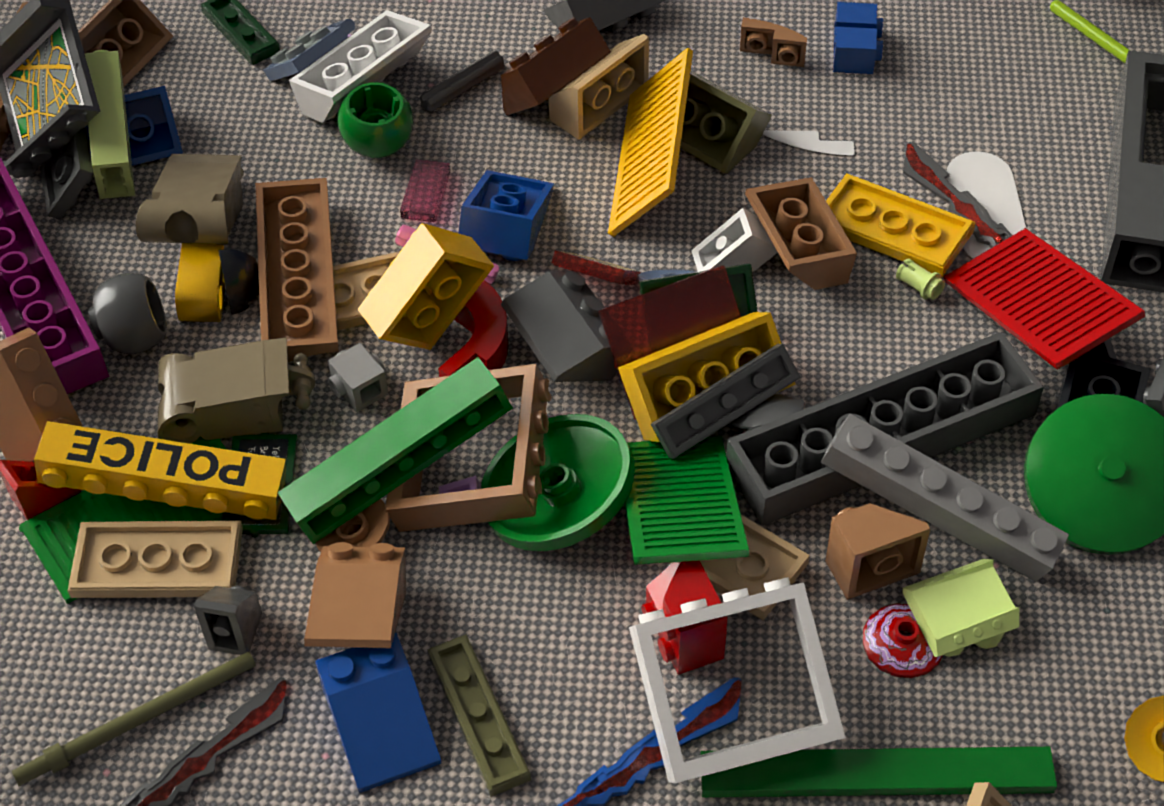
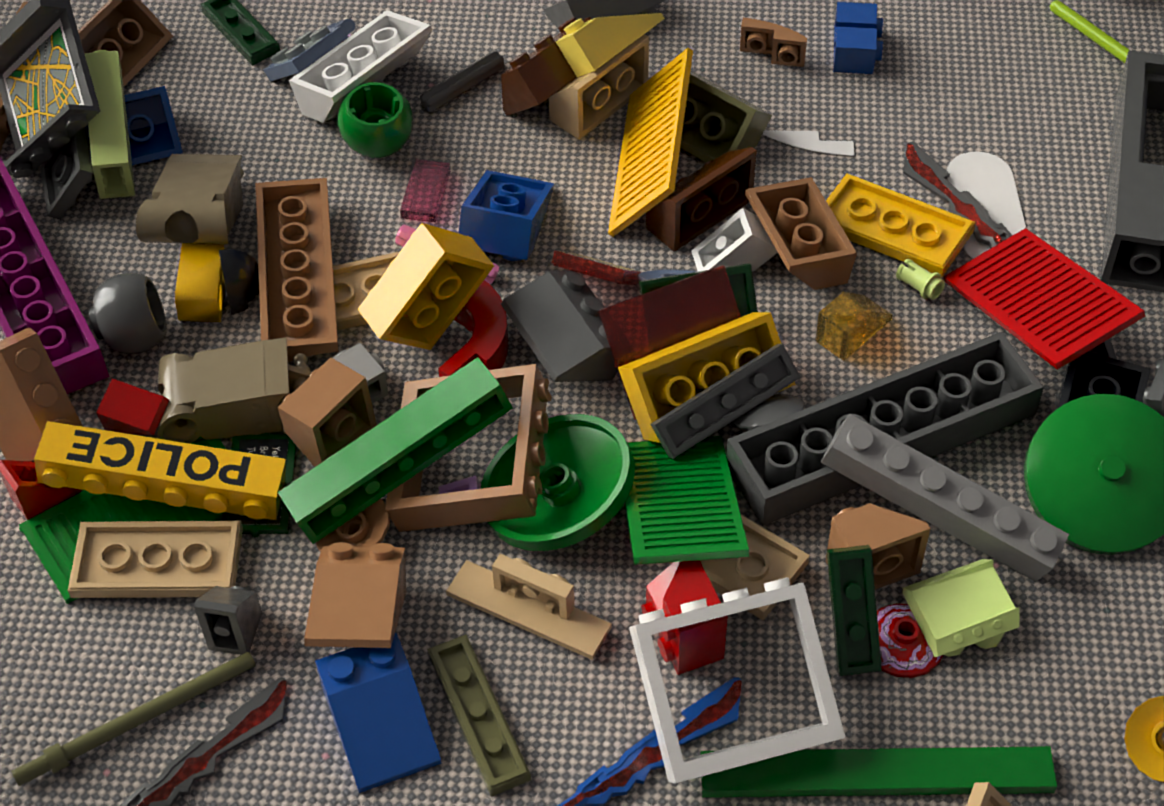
(130, 409): none -> red slope
(328, 411): none -> medium nougat slope
(531, 602): none -> tan bracket
(598, 40): none -> light yellow slope
(703, 198): none -> reddish brown slope
(849, 323): none -> clear yellow slope
(854, 610): none -> dark green tile

